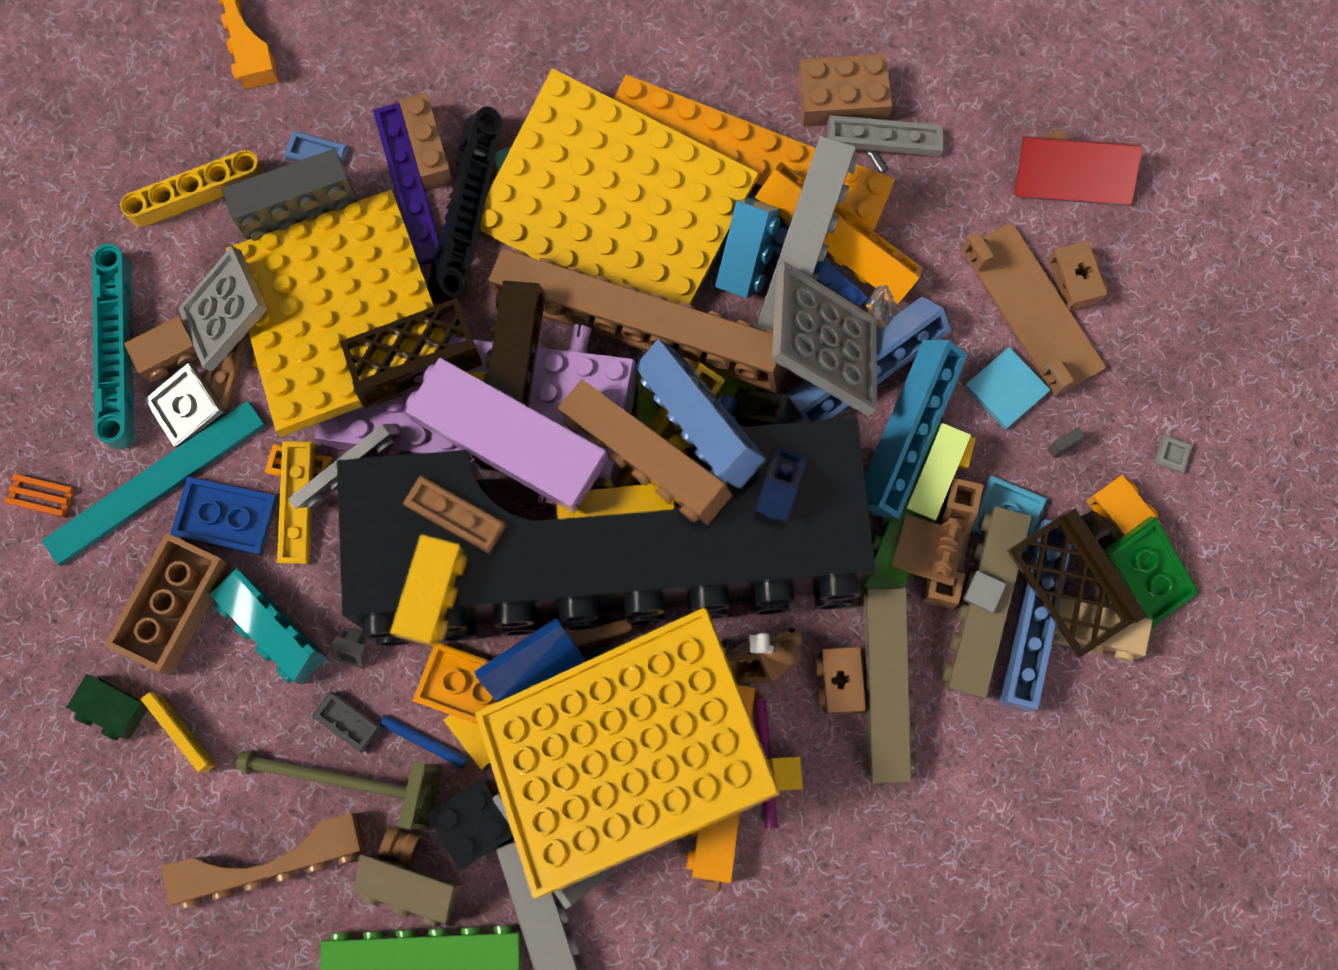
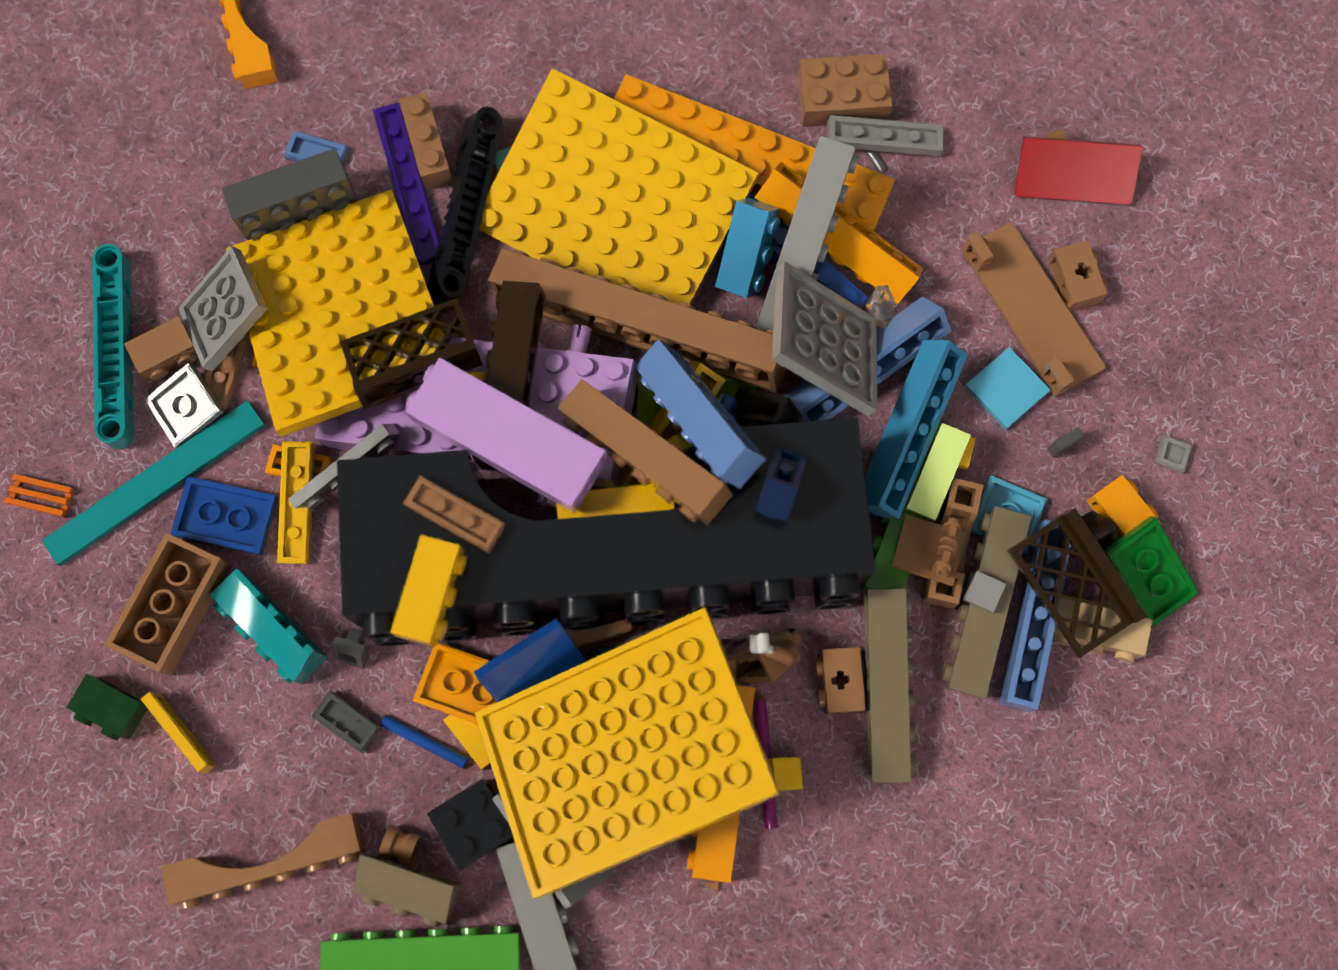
(178, 188): yellow beam -> none
(417, 796): olive tile -> none

